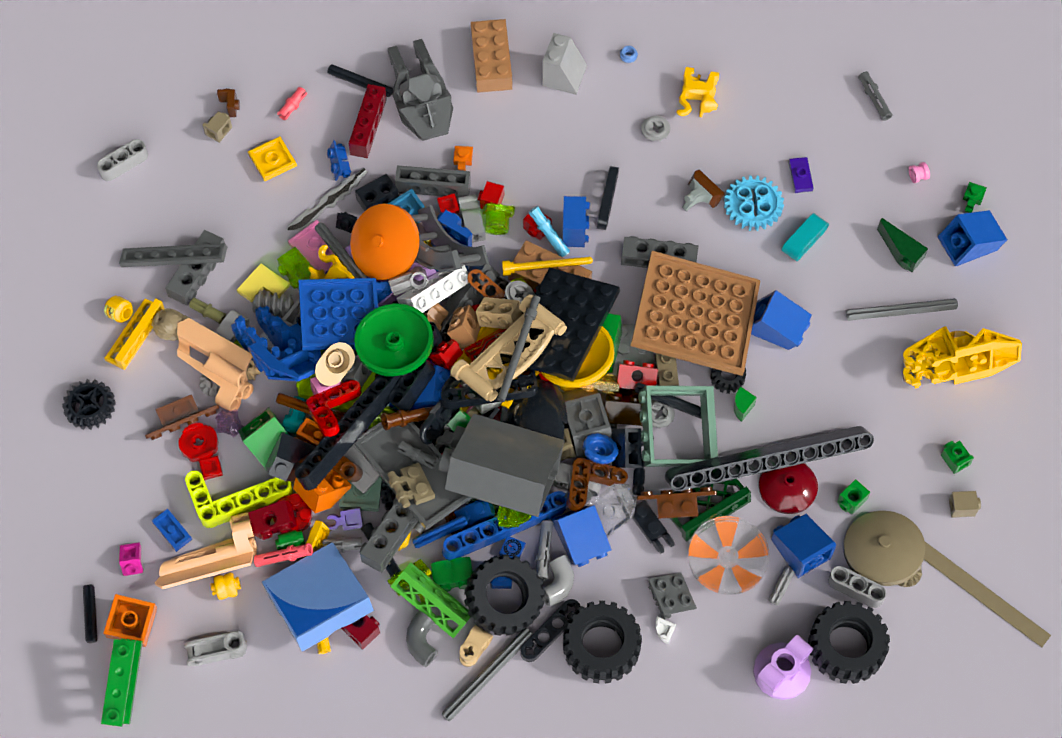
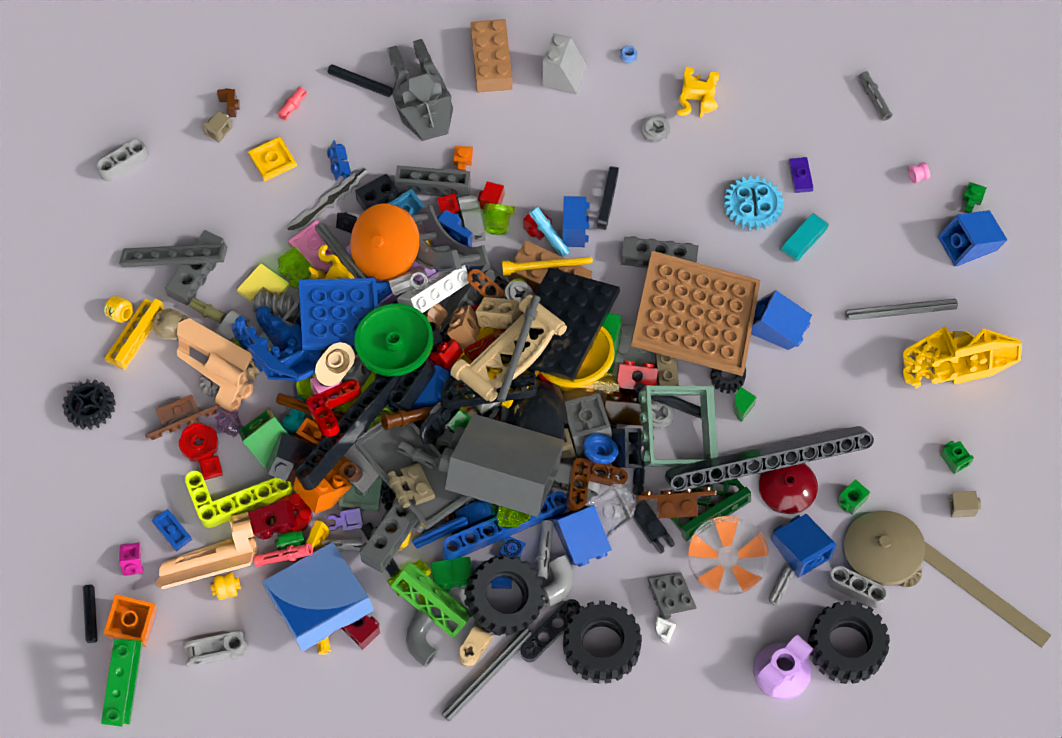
(367, 121): dark red brick -> none
(702, 191): piece -> none
(904, 248): dark green slope -> none

